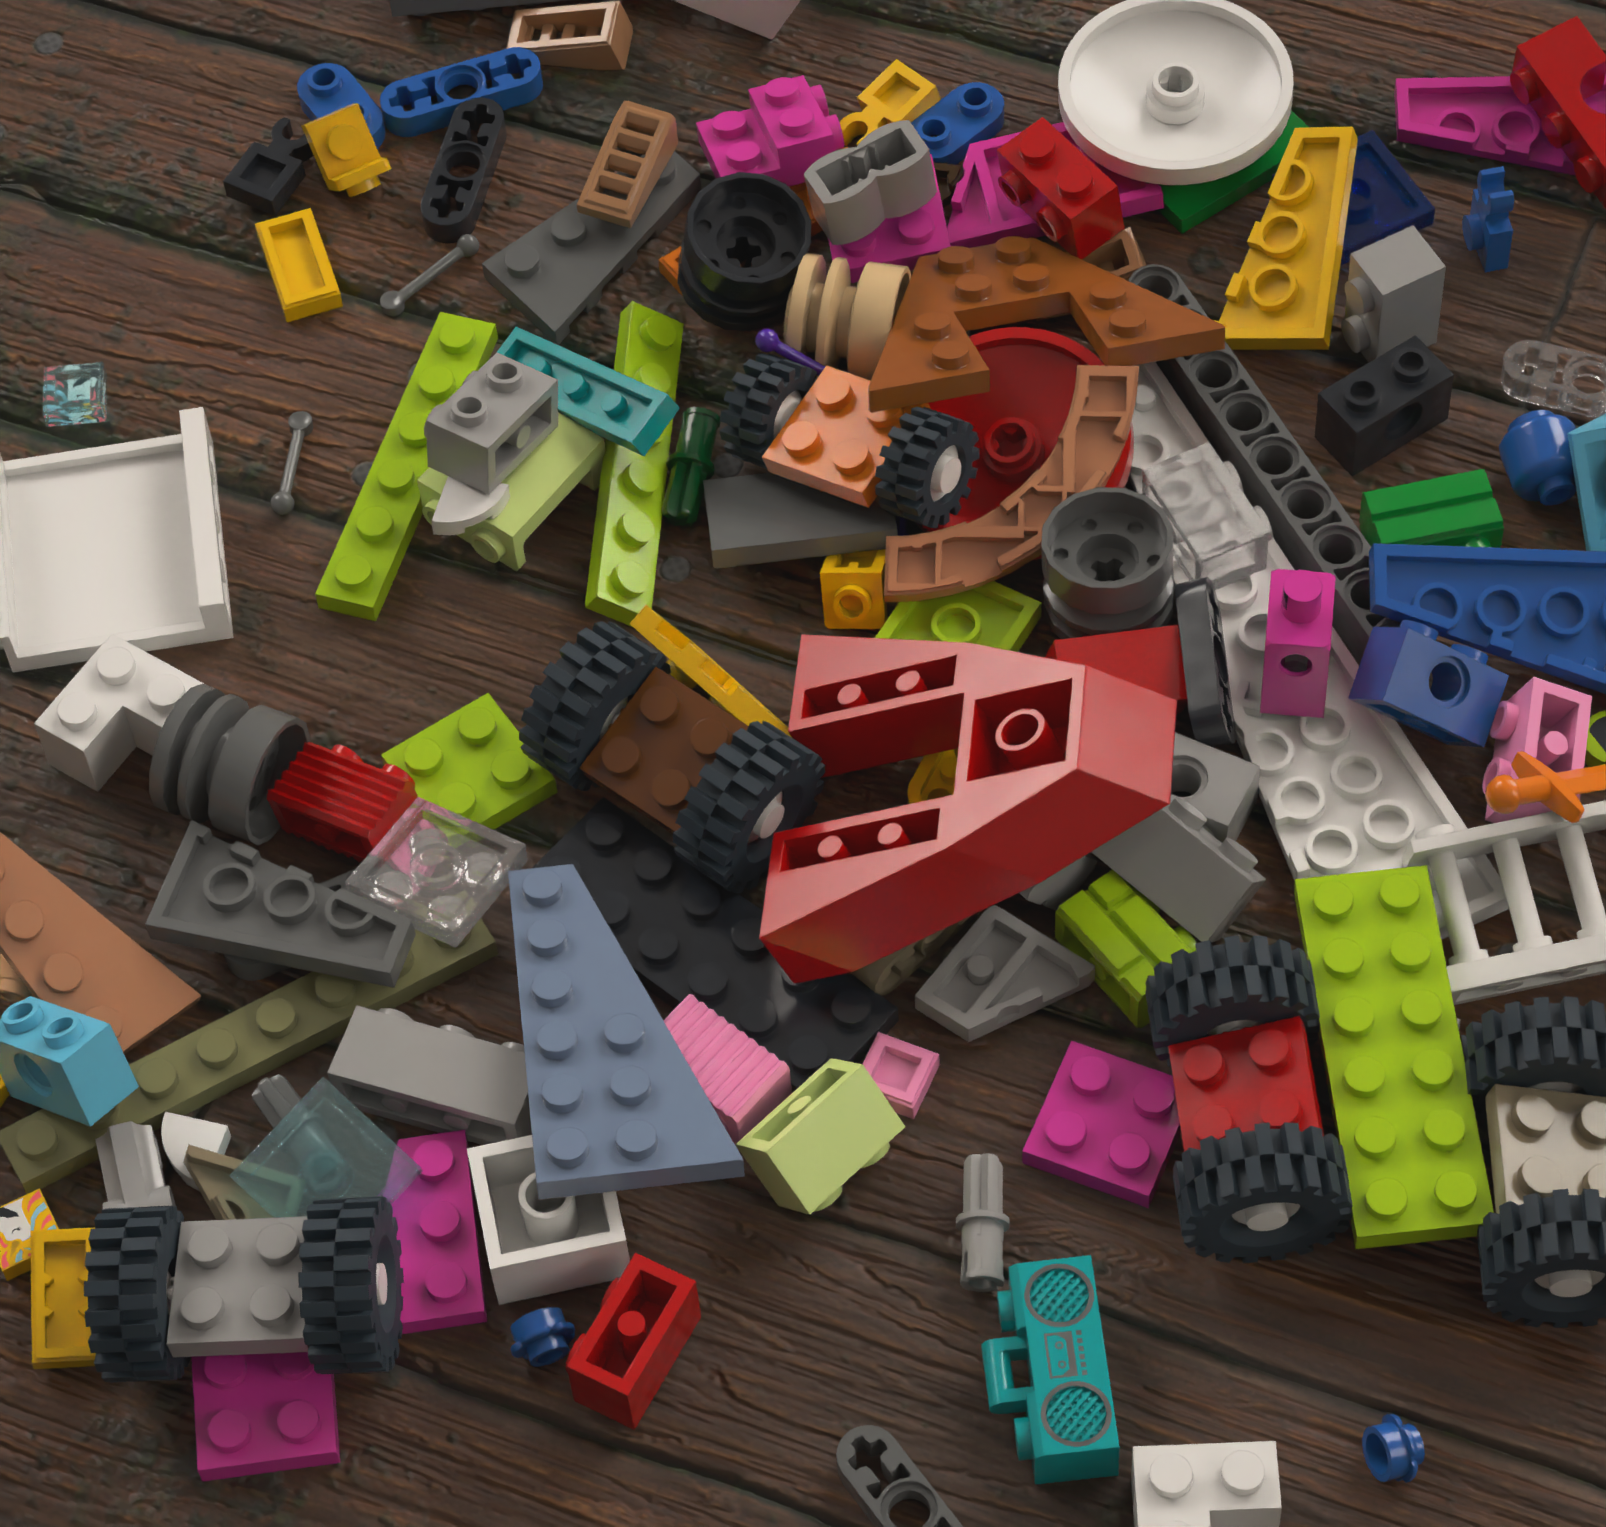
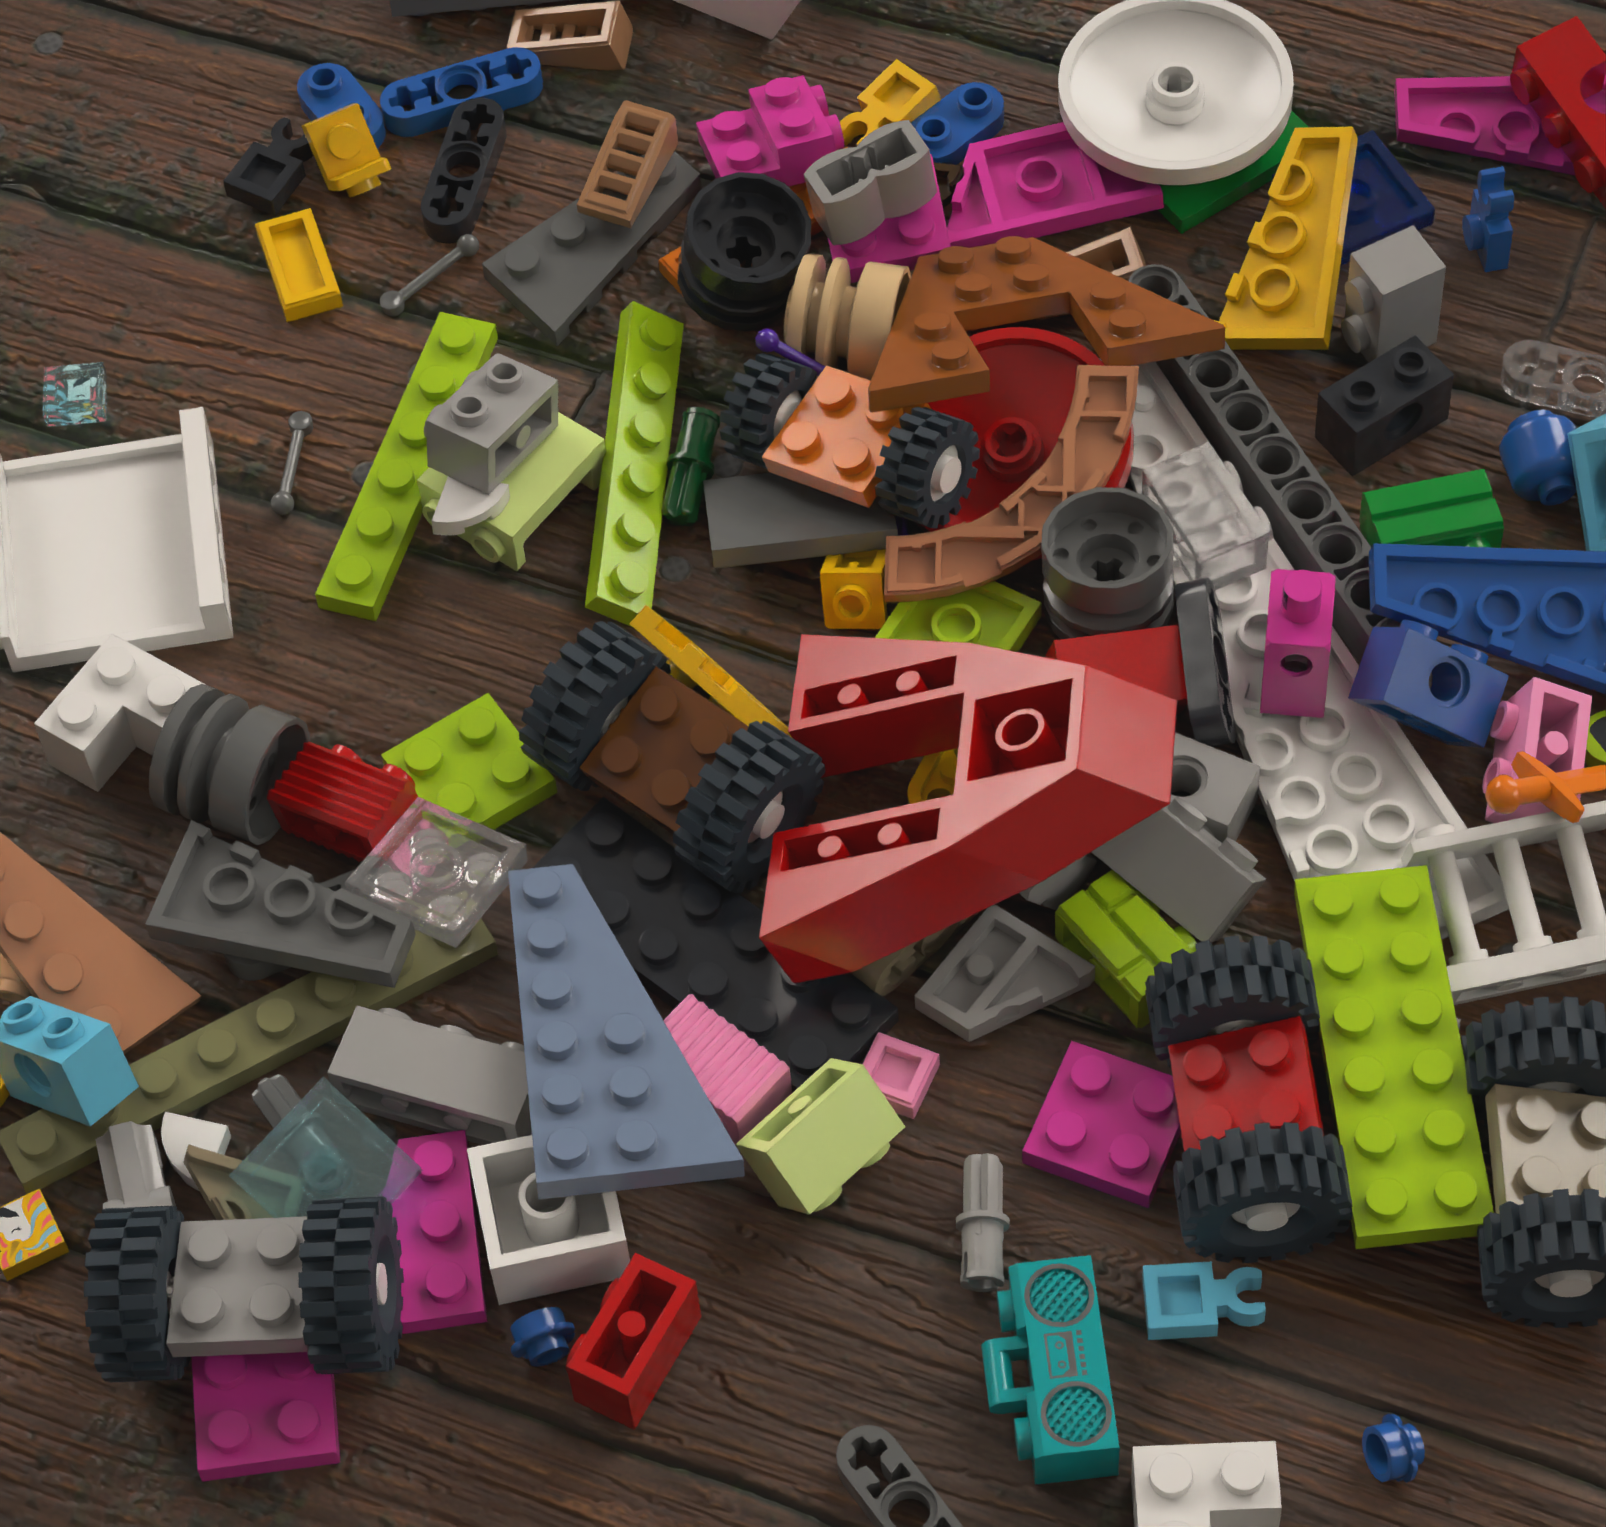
(59, 1299): yellow plate -> none
(595, 394): teal plate -> none
(1060, 189): red brick -> none
(1187, 1301): none -> medium azure plate

